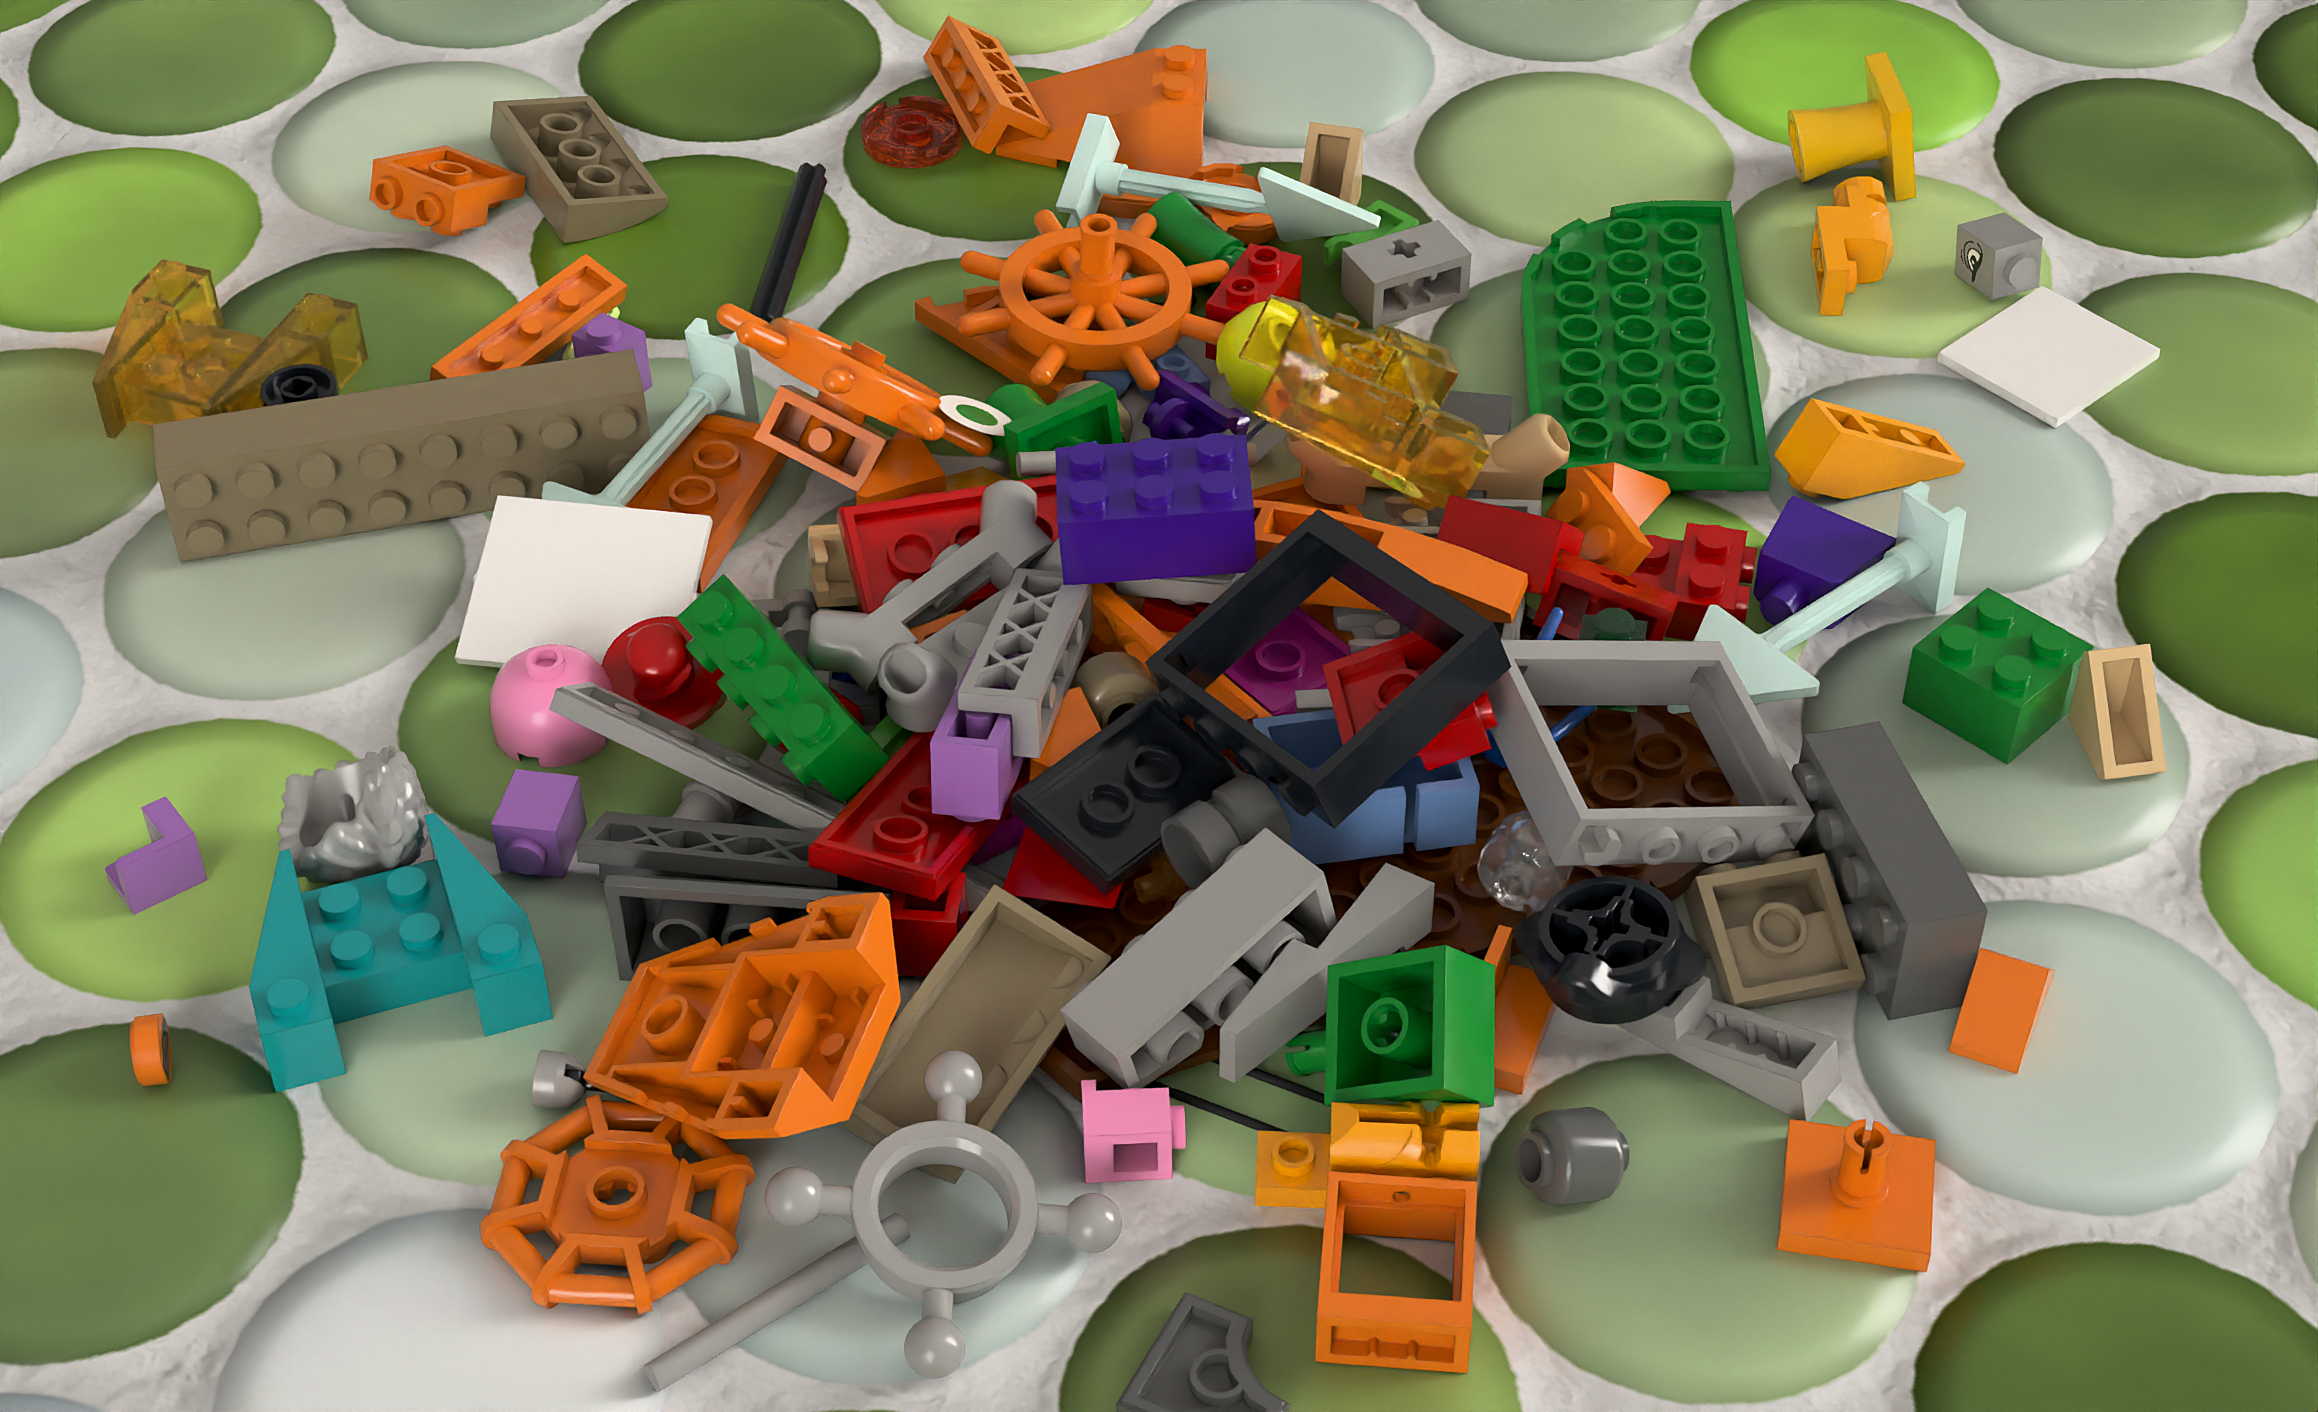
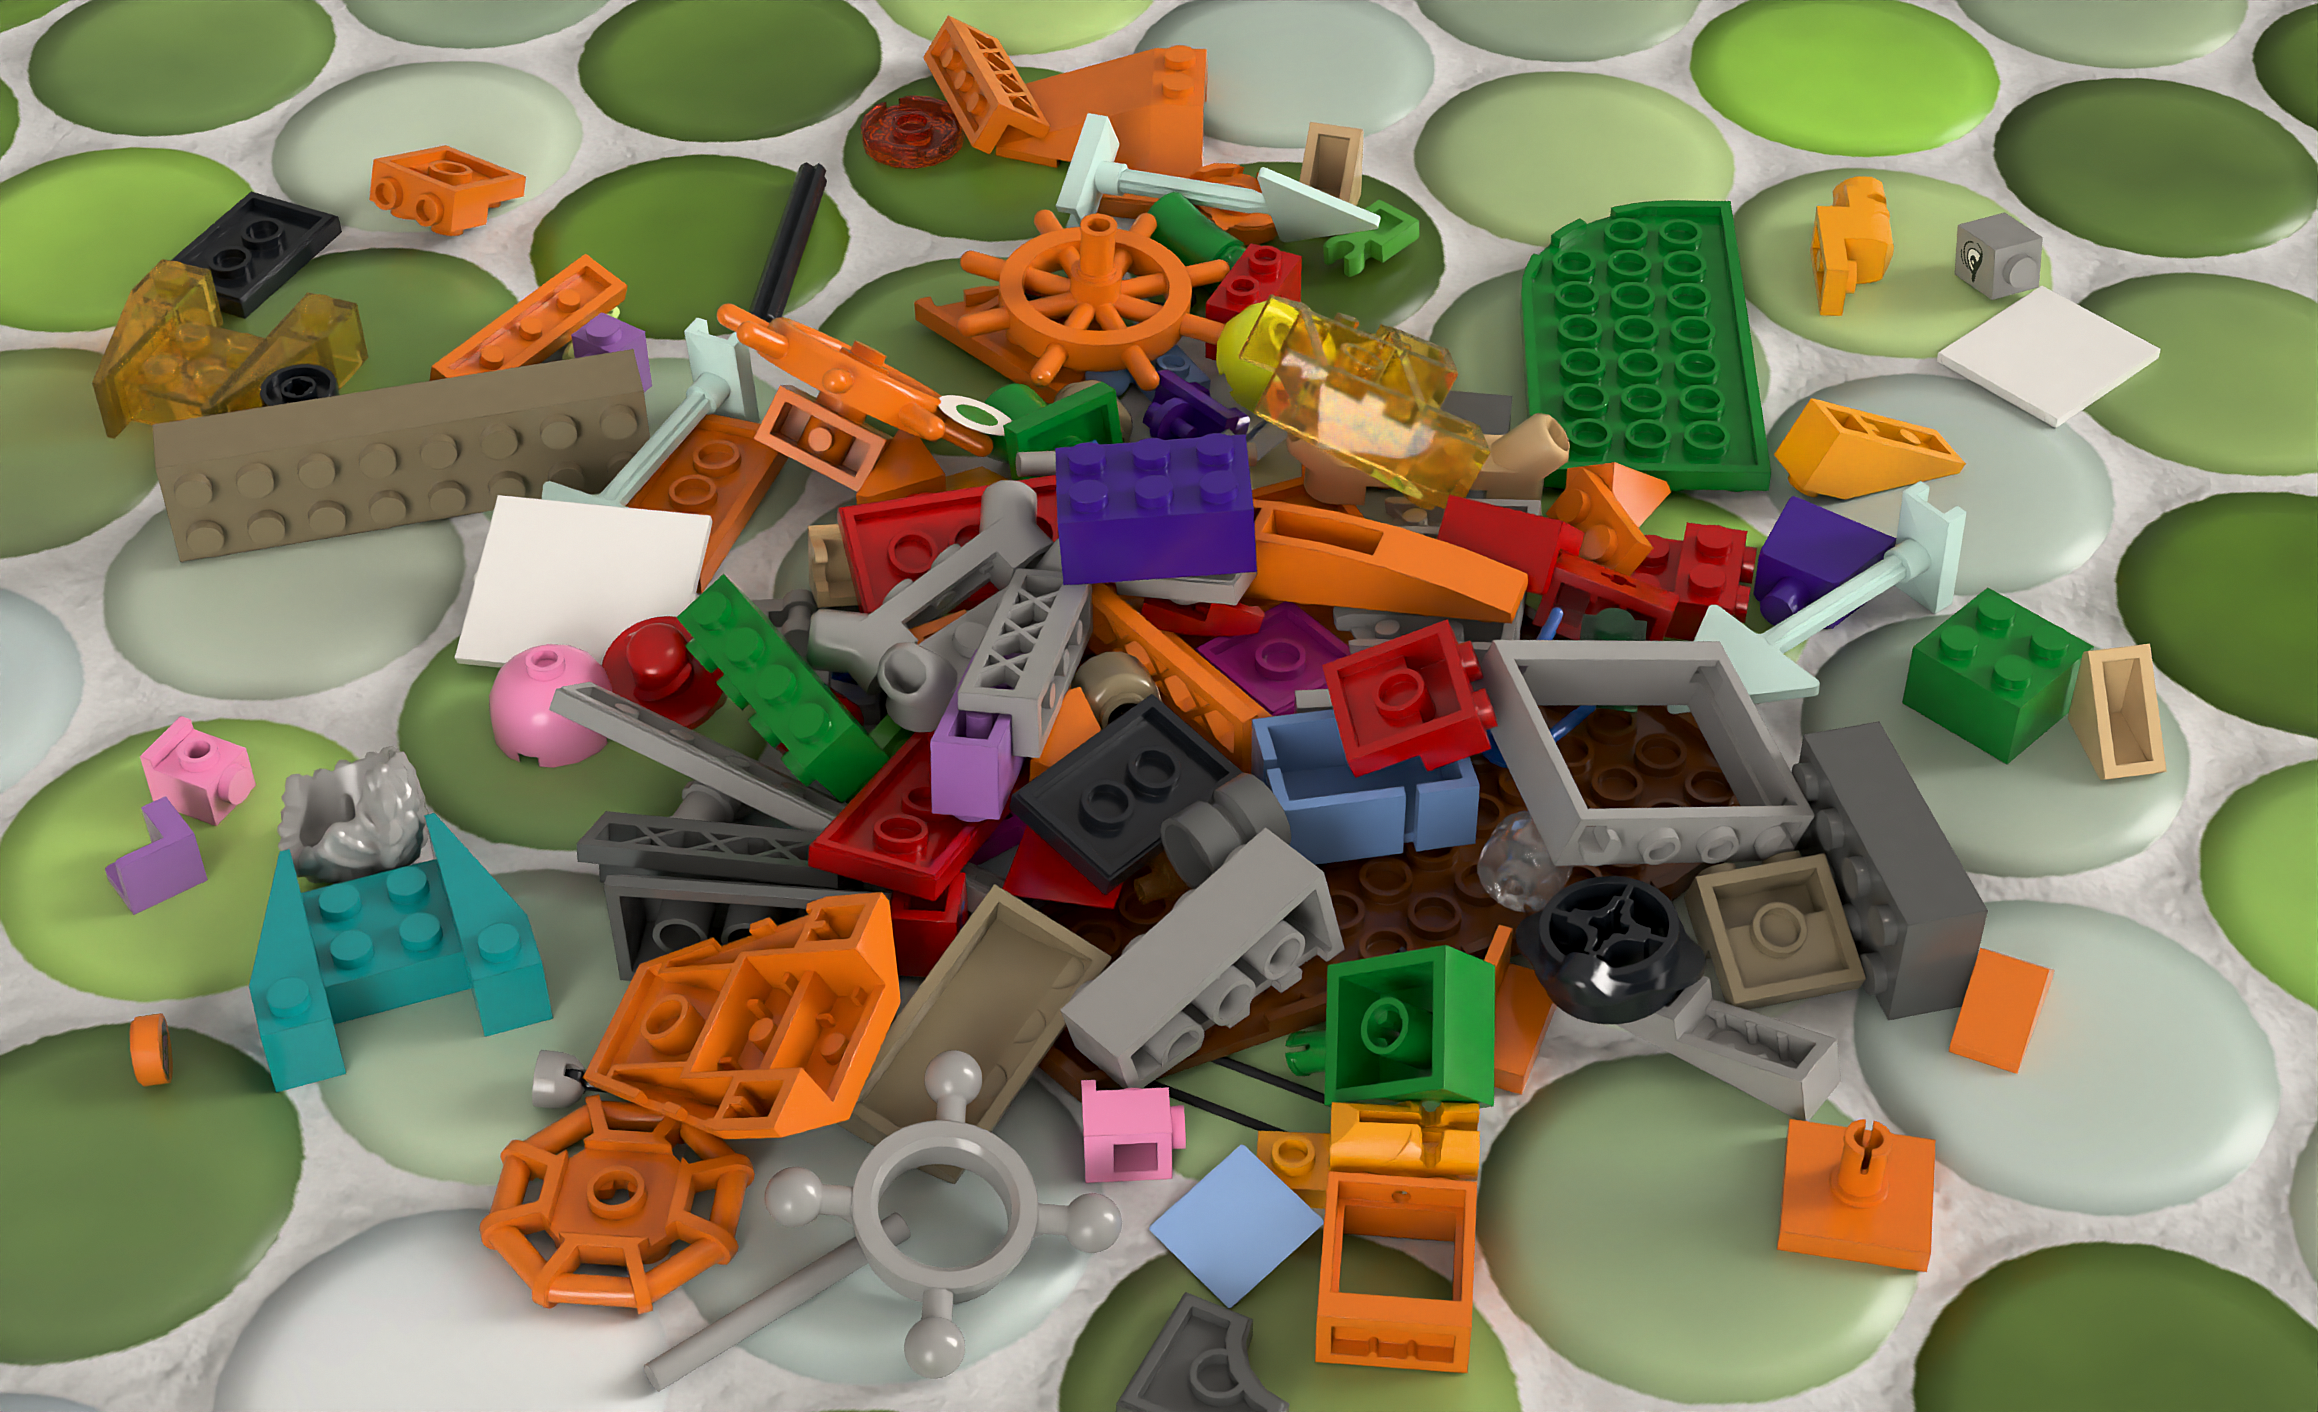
(197, 772): none -> bright pink brick
(258, 249): none -> black tile
(539, 823): medium lavender brick -> none
(575, 165): dark tan slope -> none
(1236, 1225): none -> light blue sticker
(1269, 594): black window -> none
(1293, 991): light grey slope -> none
(1405, 274): light grey brick -> none
(1572, 1156): dark grey head -> none
(1860, 132): yellow plant -> none

